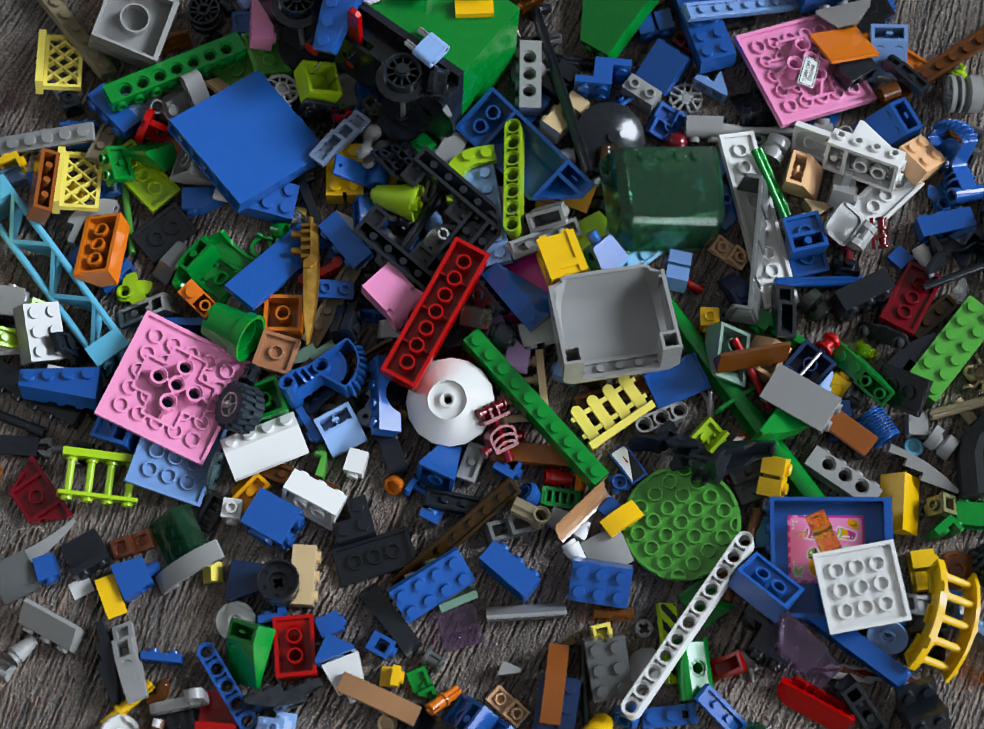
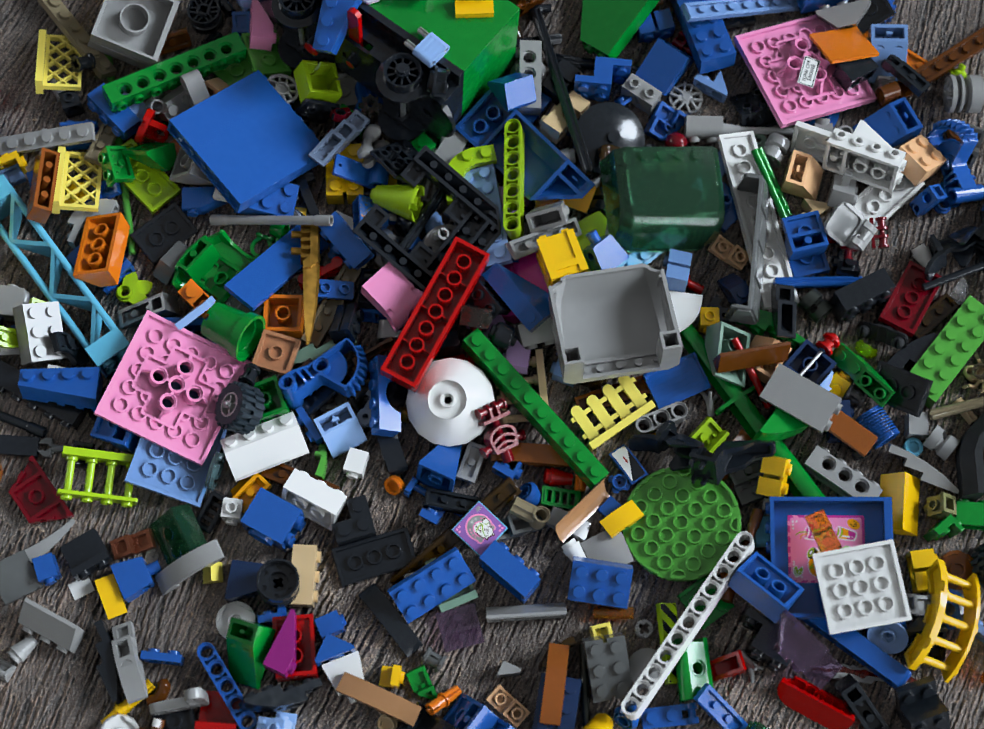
(83, 62): none -> black bush
(193, 314): none -> light blue tile
(224, 220): none -> light grey piece
(283, 651): none -> magenta slope
(378, 639): blue brick -> none
(479, 528): none -> tile
(514, 90): none -> slope
(685, 307): none -> white sticker
(899, 258): blue tile -> none
(928, 199): none -> blue leg
(943, 223): blue brick -> none

